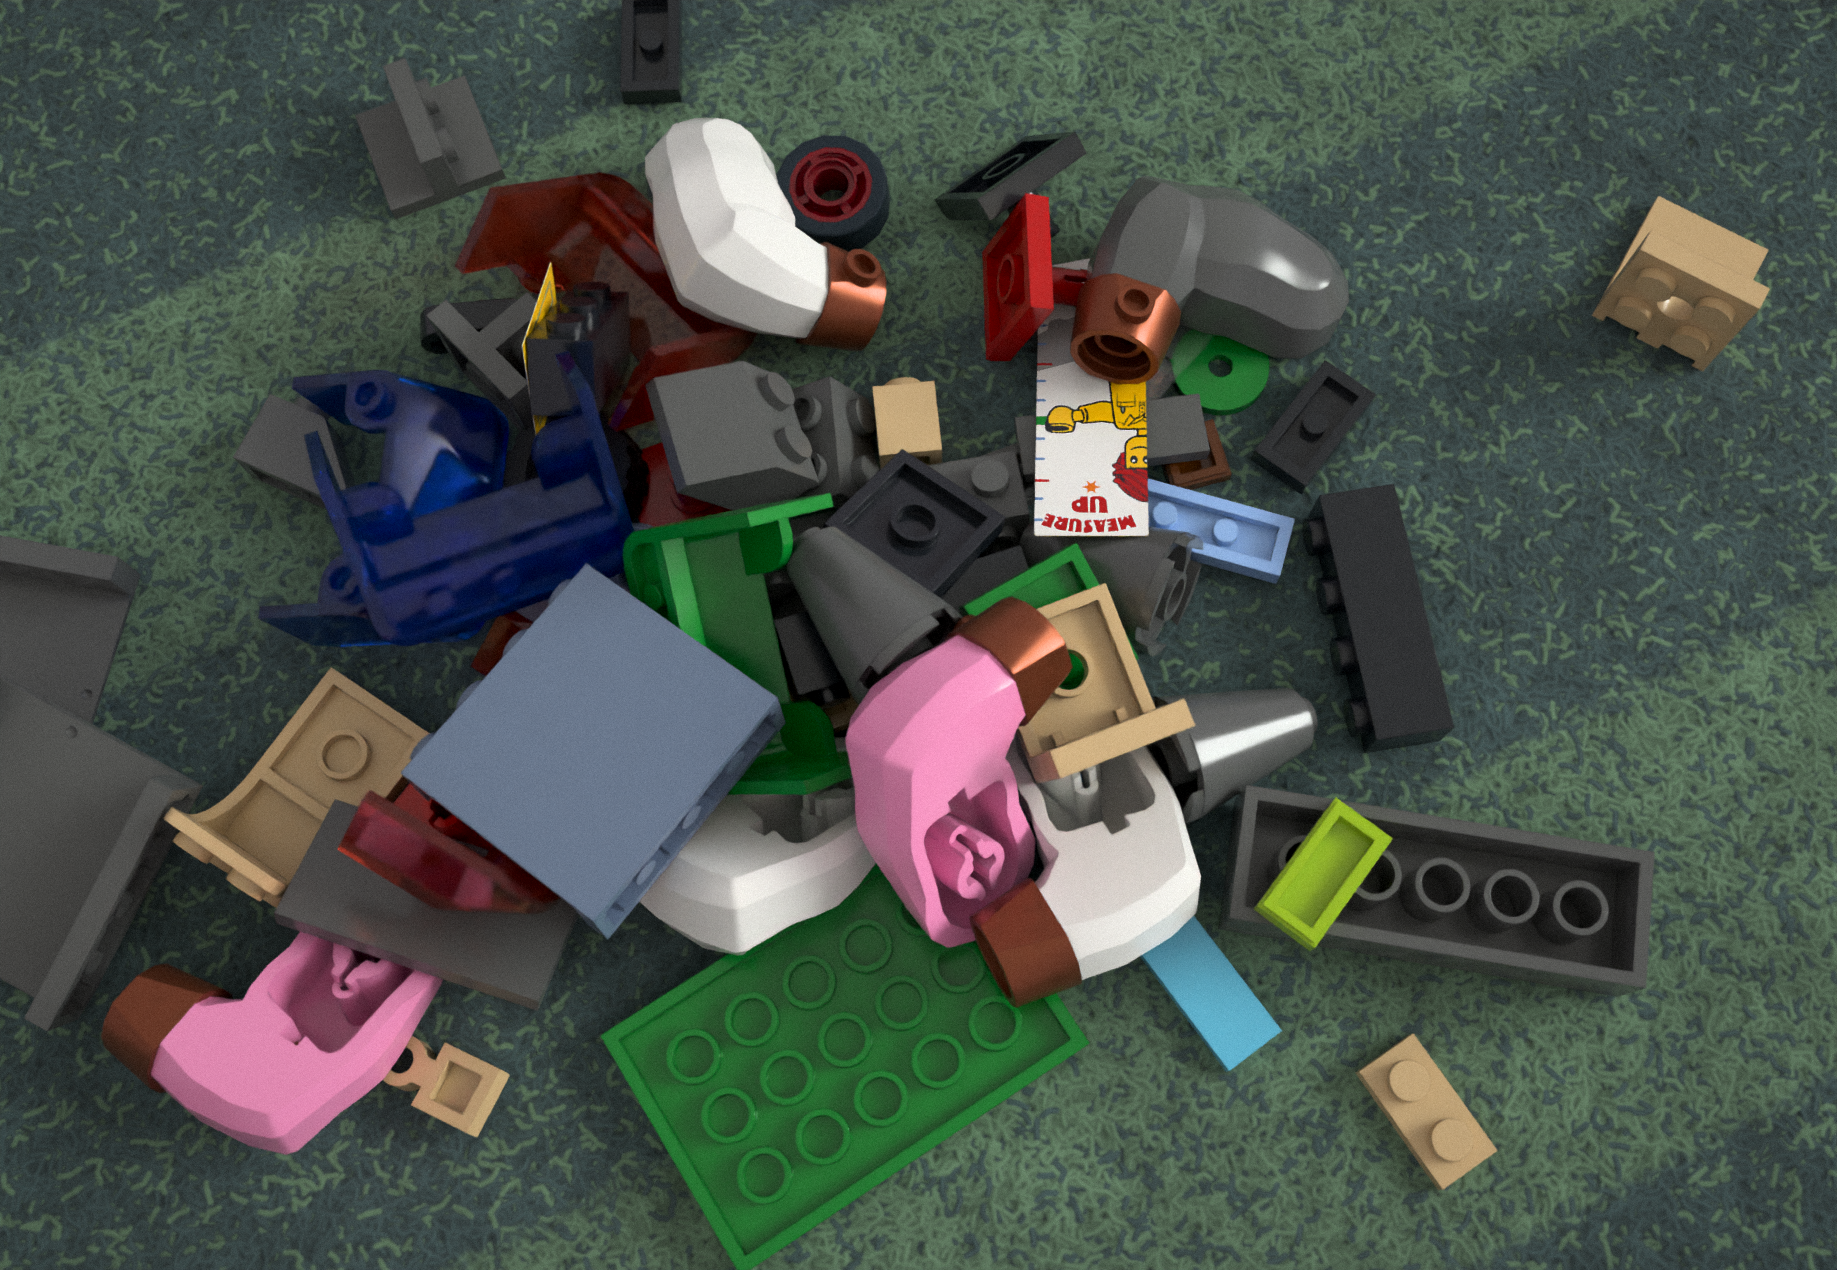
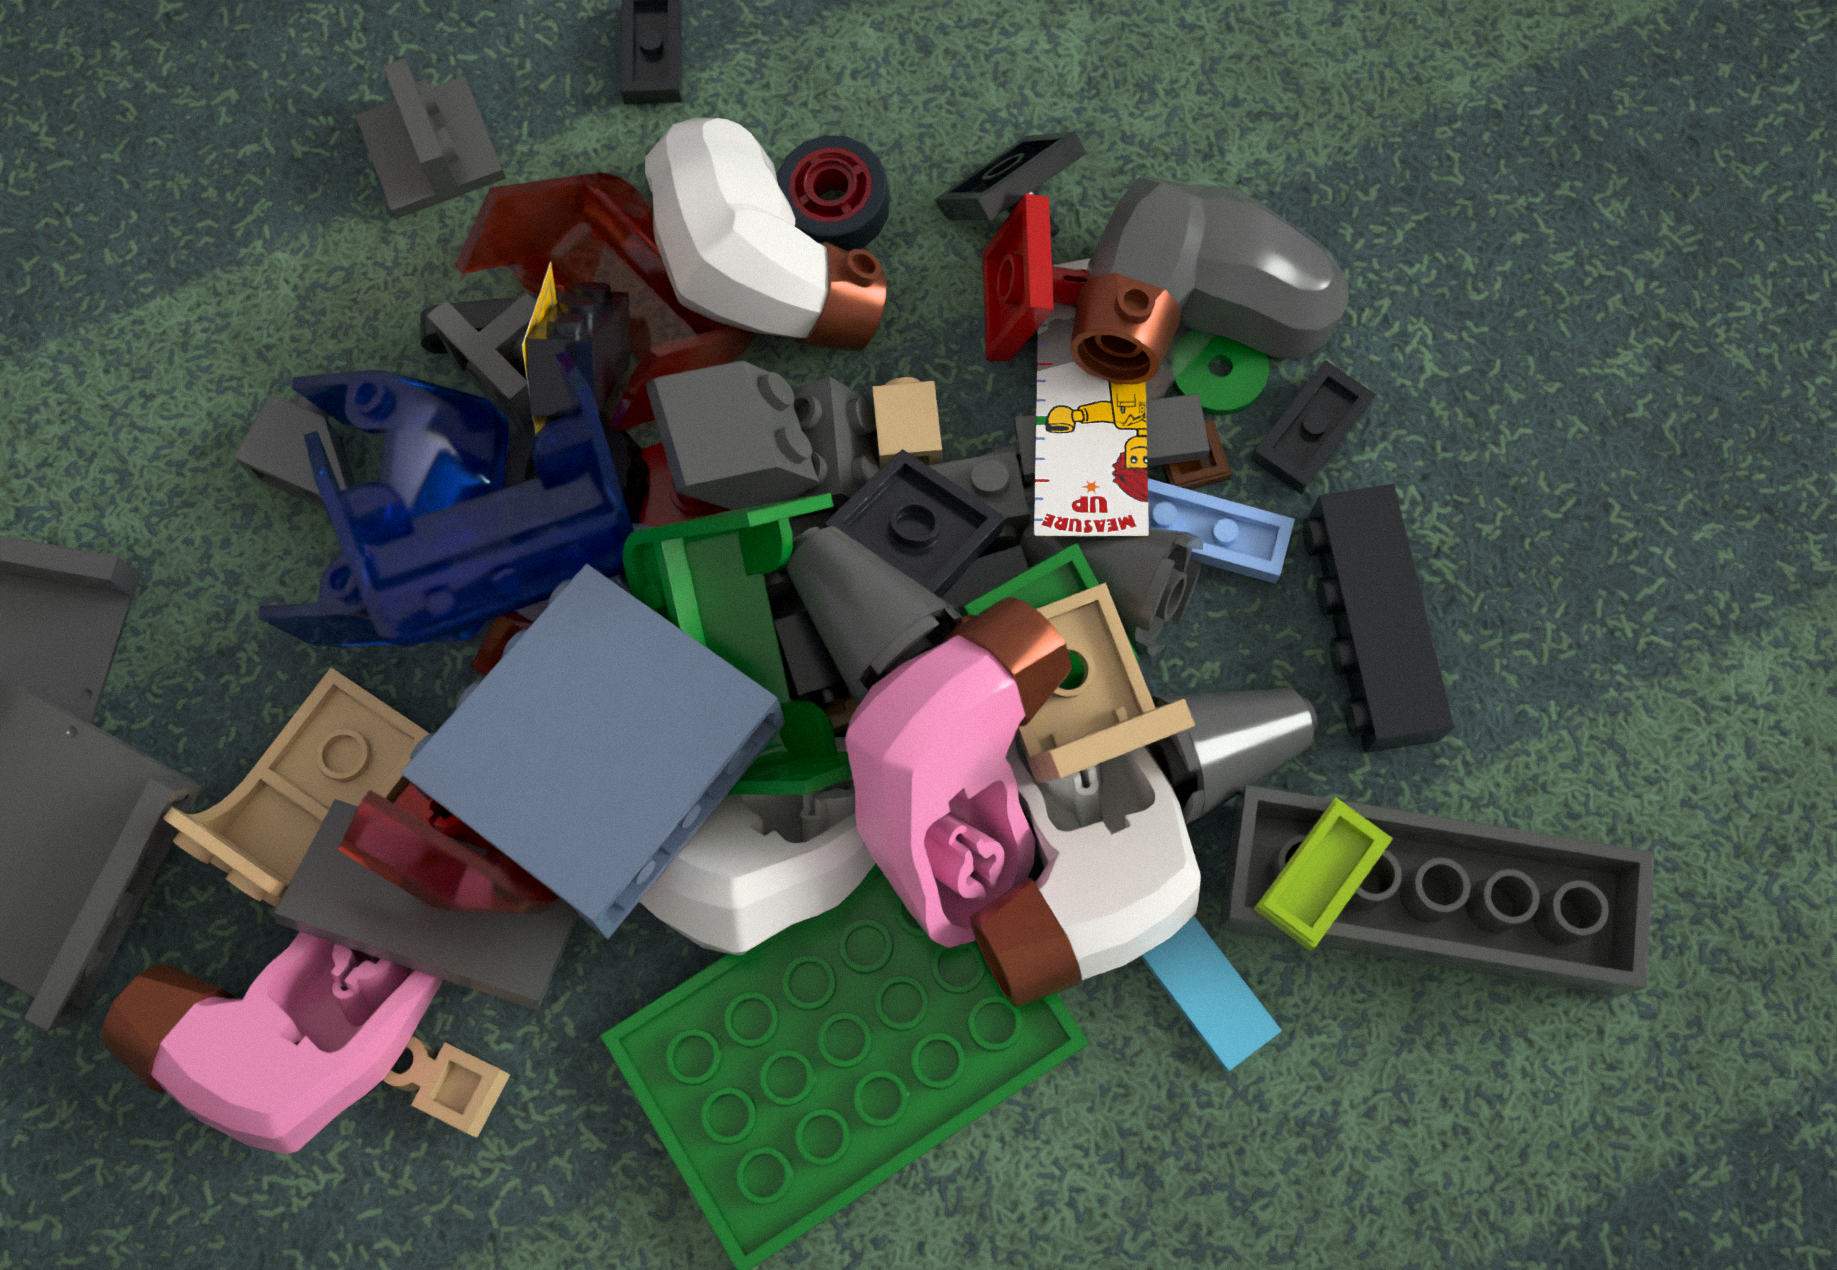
(1426, 1112): tan plate -> none
(1685, 283): tan bracket -> none

